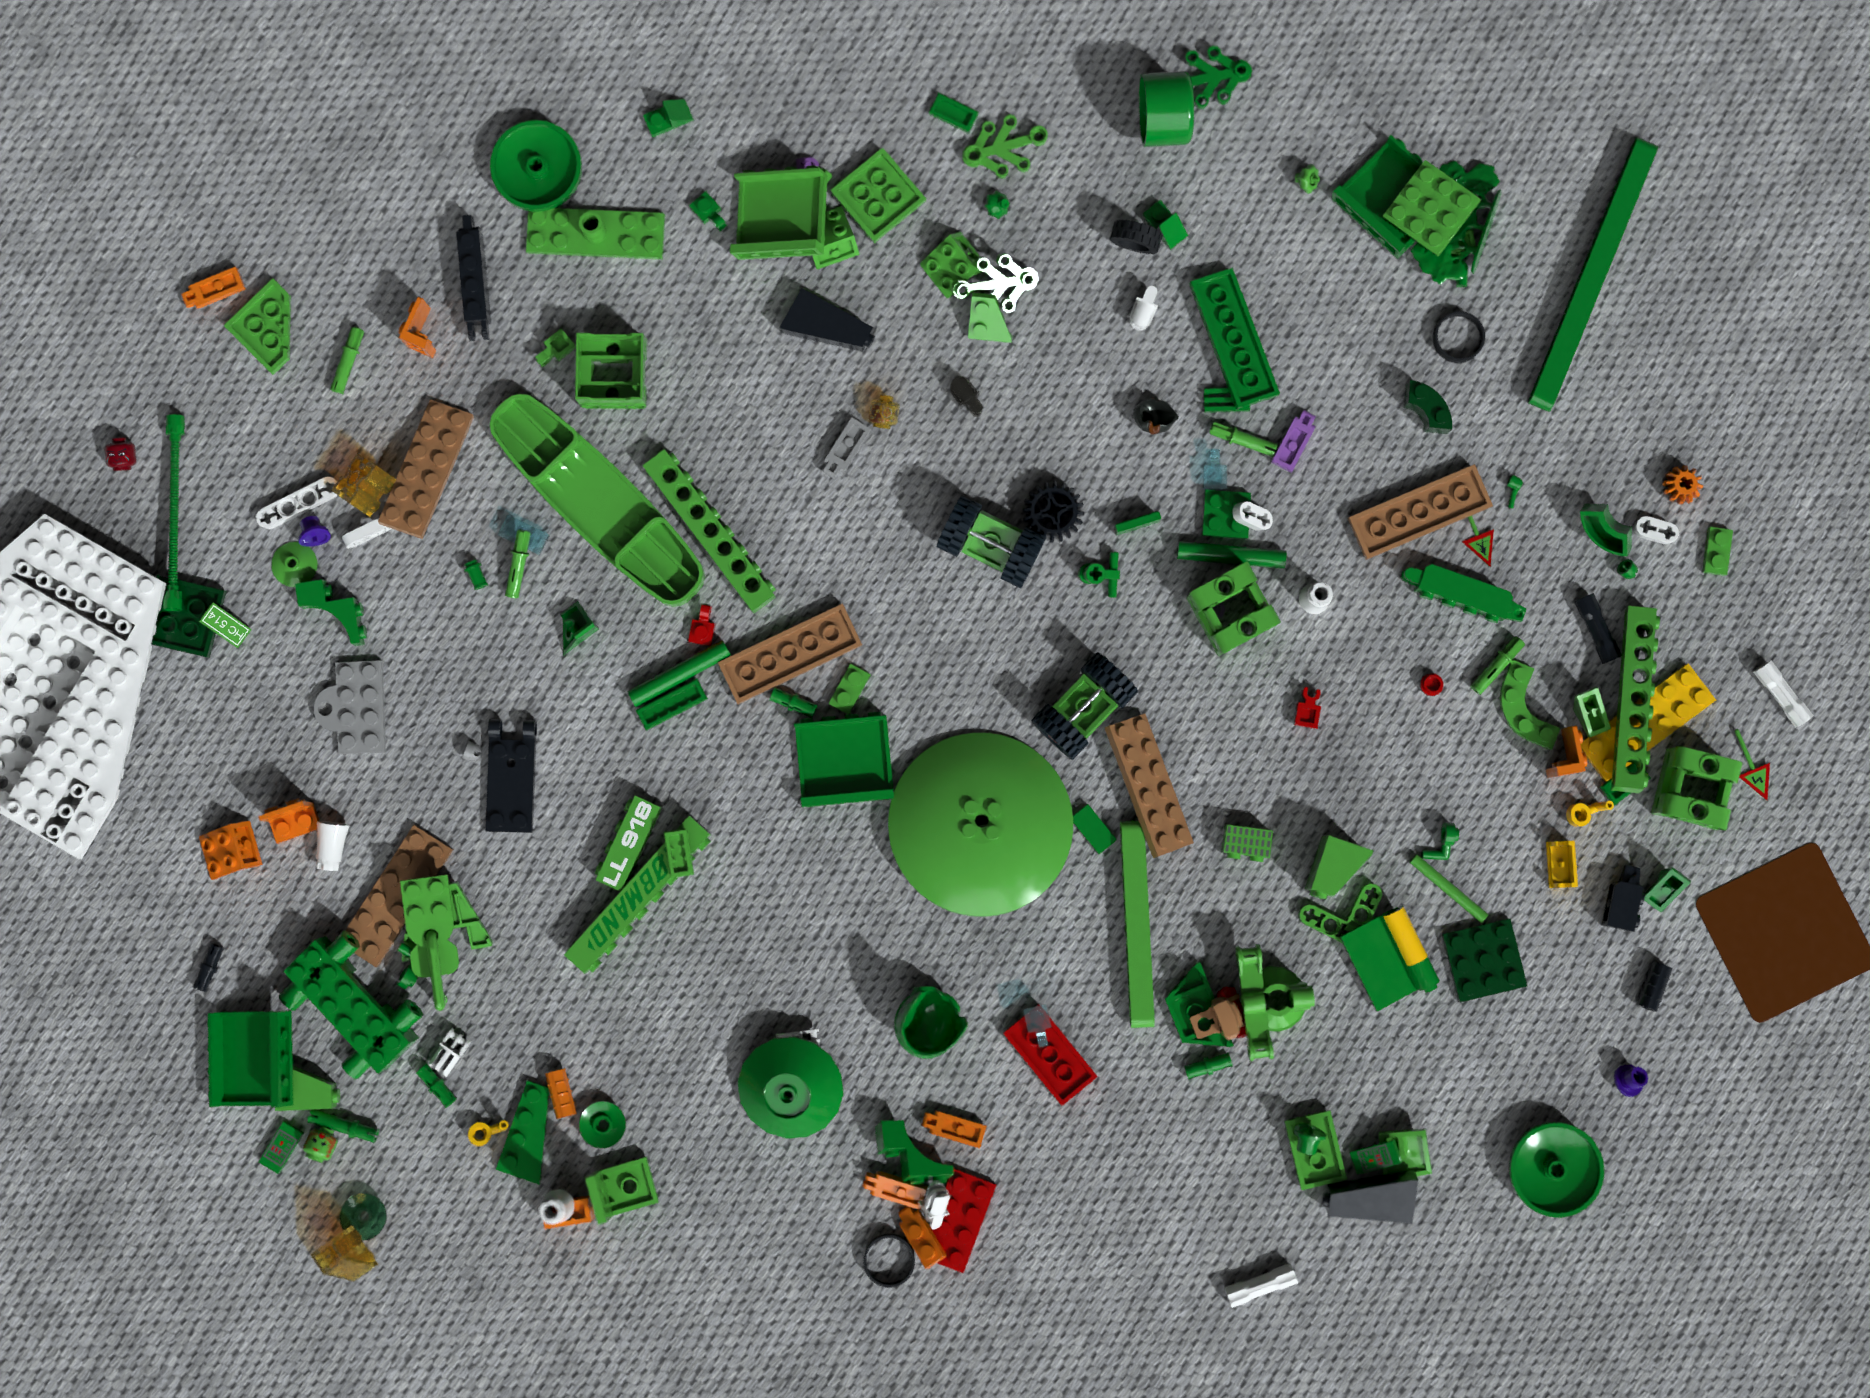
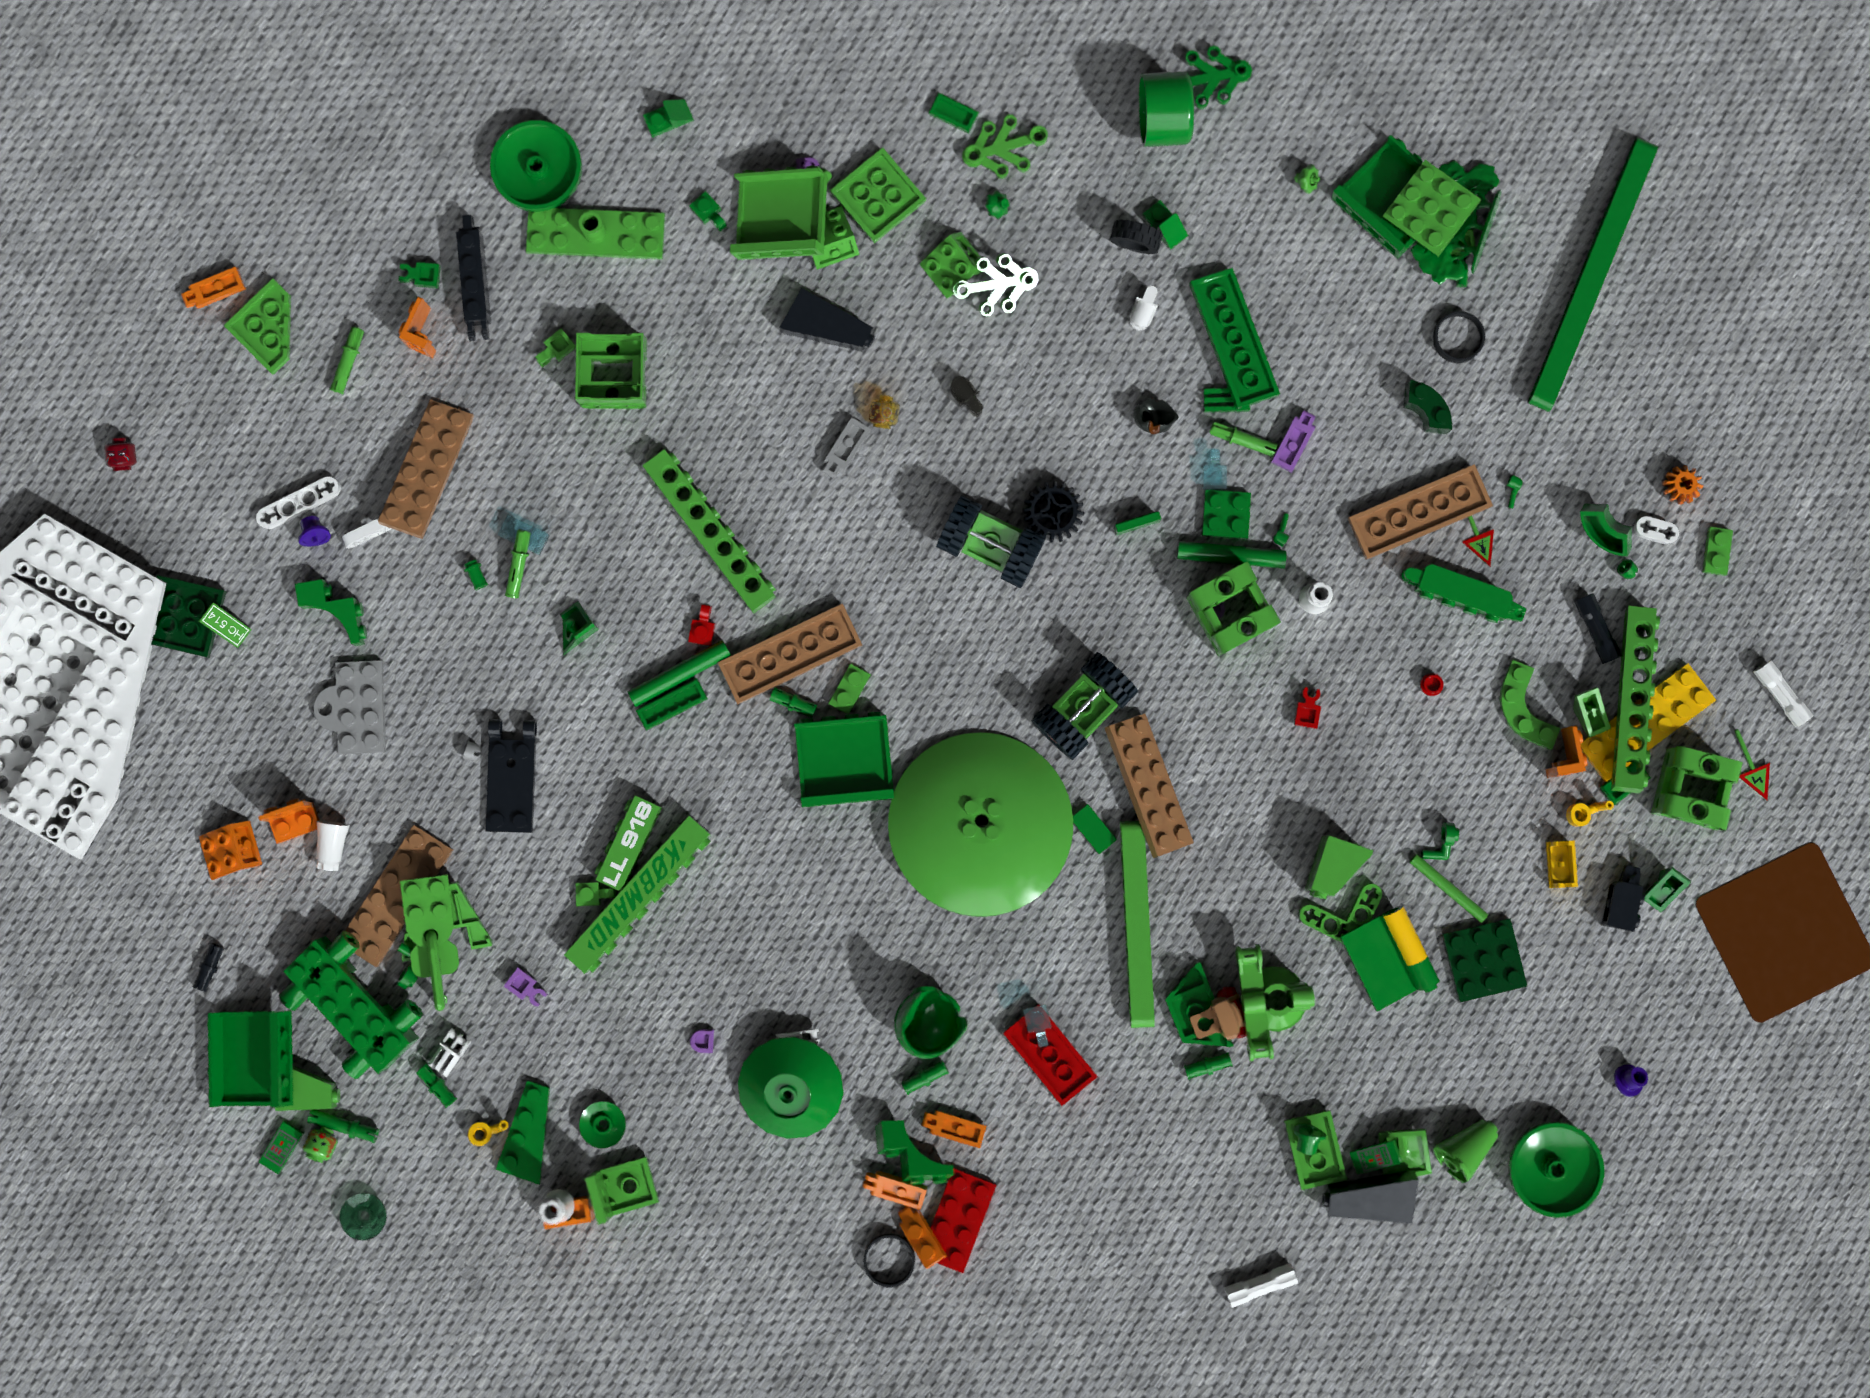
(174, 428): green hose -> none
(303, 570): bright green dish -> none
(345, 1256): clear yellow slope -> none
(364, 485): clear yellow brick -> none
(423, 275): none -> green plate
(522, 985): none -> medium lavender plate
(560, 1093): orange axle -> none
(590, 894): none -> bright green plate
(597, 500): bright green piece -> none
(678, 853): bright green plate -> none
(702, 1040): none -> medium lavender tile
(924, 1077): none -> green pin
(935, 1204): white arm -> none
(987, 320): wing -> none
(1100, 574): green piece -> none
(1246, 842): bright green brick -> none
(1253, 512): white beam -> none
(1280, 537): none -> green hand
(1466, 1149): none -> bright green cone
(1498, 664): bright green axle -> none
(1654, 986): black axle -> none

